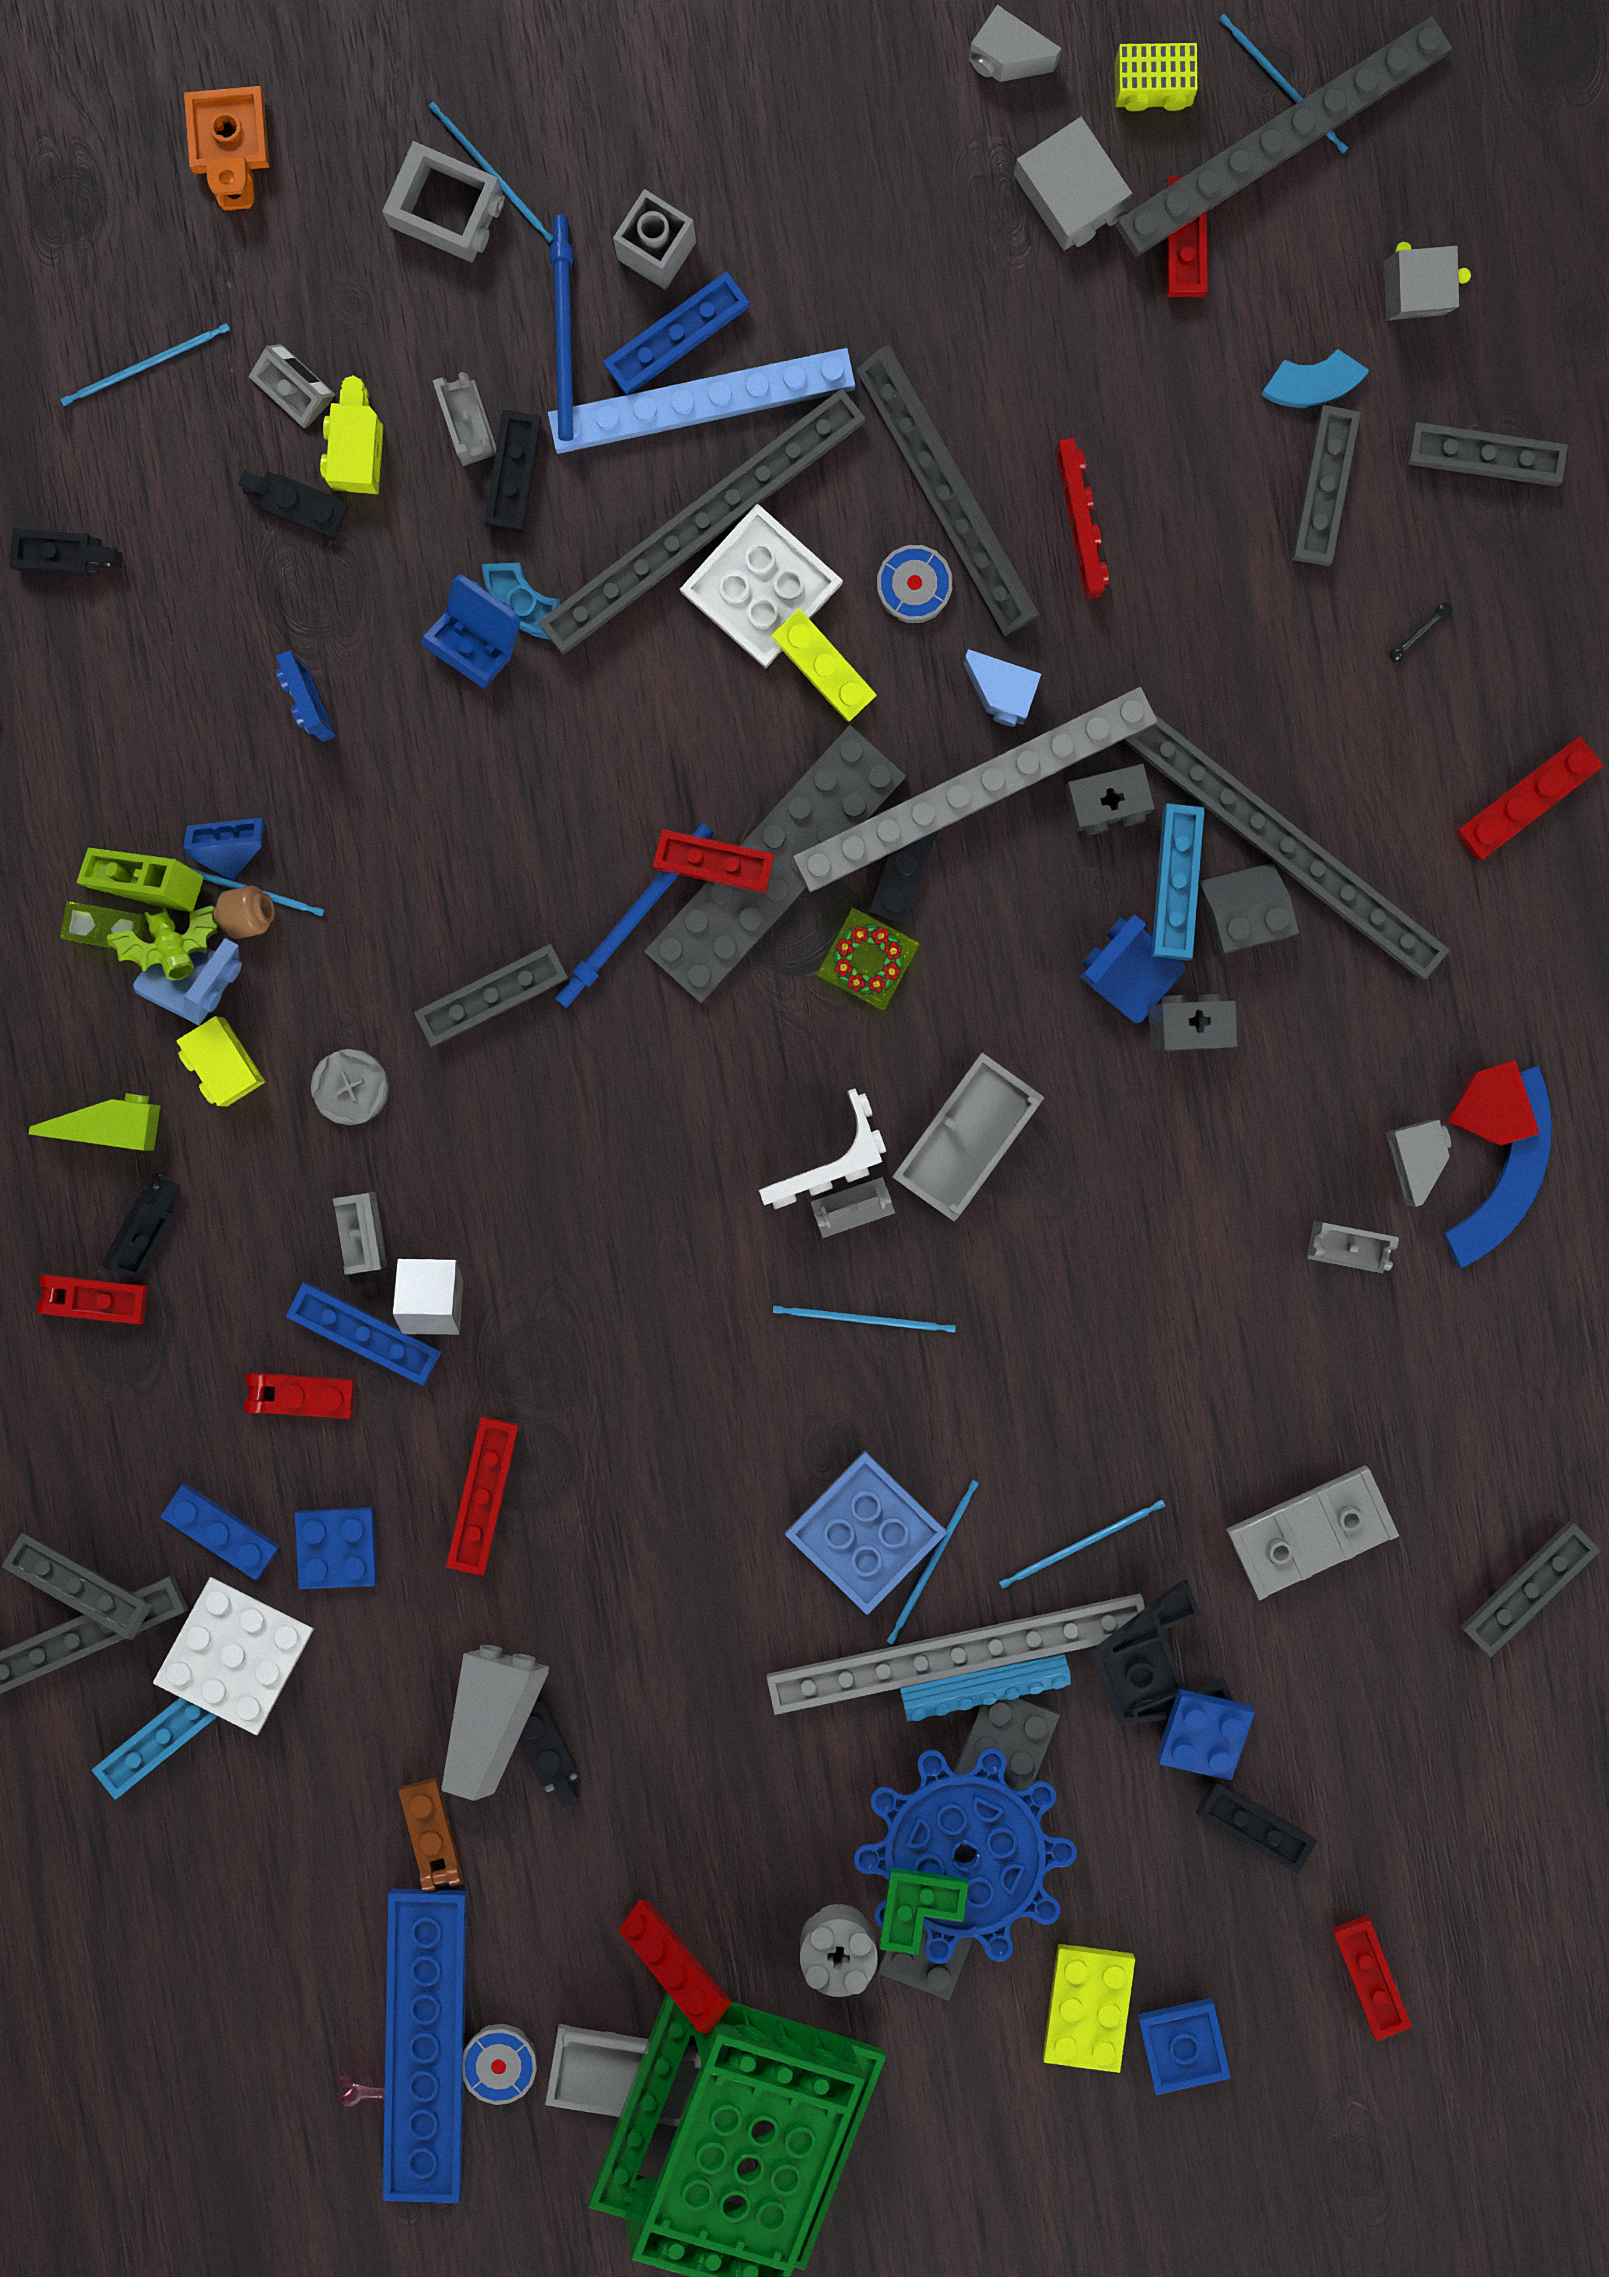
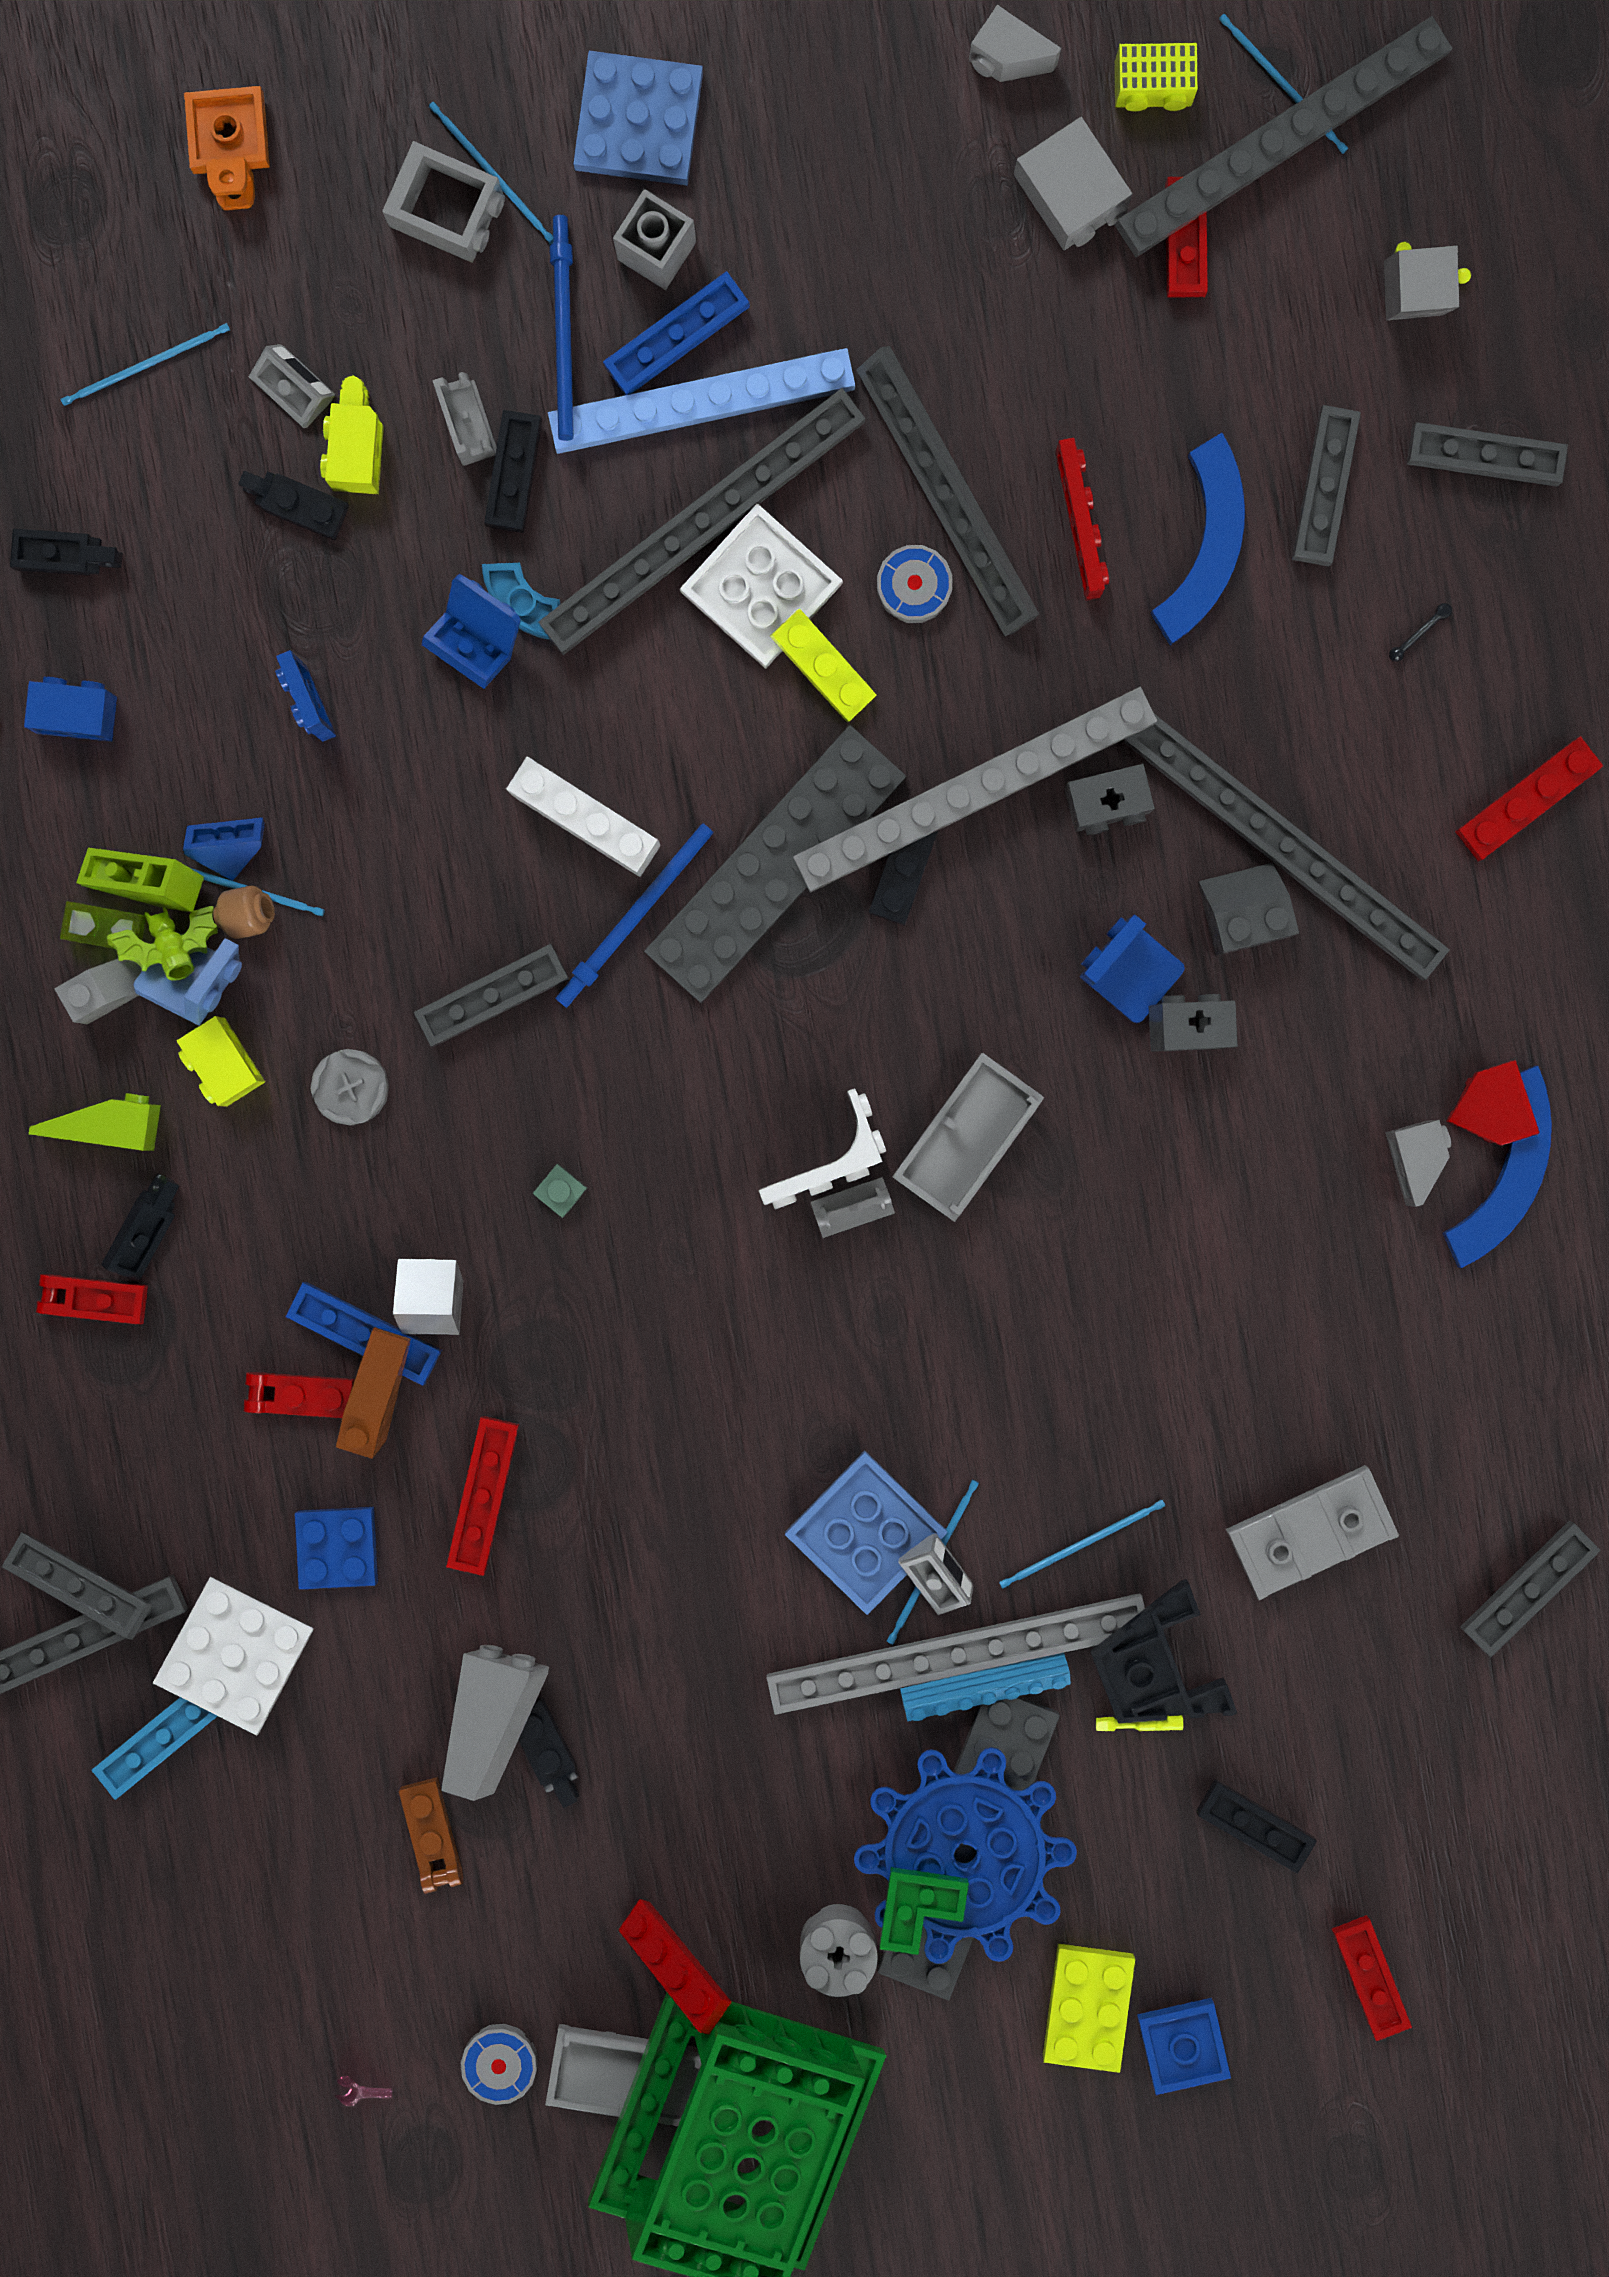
(70, 710): none -> blue brick
(99, 990): none -> light grey slope
(220, 1531): blue plate -> none
(360, 1233): light grey hinge -> none
(373, 1394): none -> dark orange slope
(424, 2045): blue plate -> none
(560, 1190): none -> sand green plate
(583, 816): none -> white brick
(638, 118): none -> medium blue plate
(714, 861): red plate -> none
(864, 1319): dark azure piece -> none
(868, 959): tile -> none
(937, 1575): none -> light grey slope
(1002, 687): light blue slope -> none
(1111, 1724): none -> neon yellow piece
(1177, 882): dark azure plate -> none
(1205, 1734): blue plate -> none
(1220, 541): none -> blue tile
(1314, 384): dark azure tile -> none
(1351, 1247): light grey hinge -> none

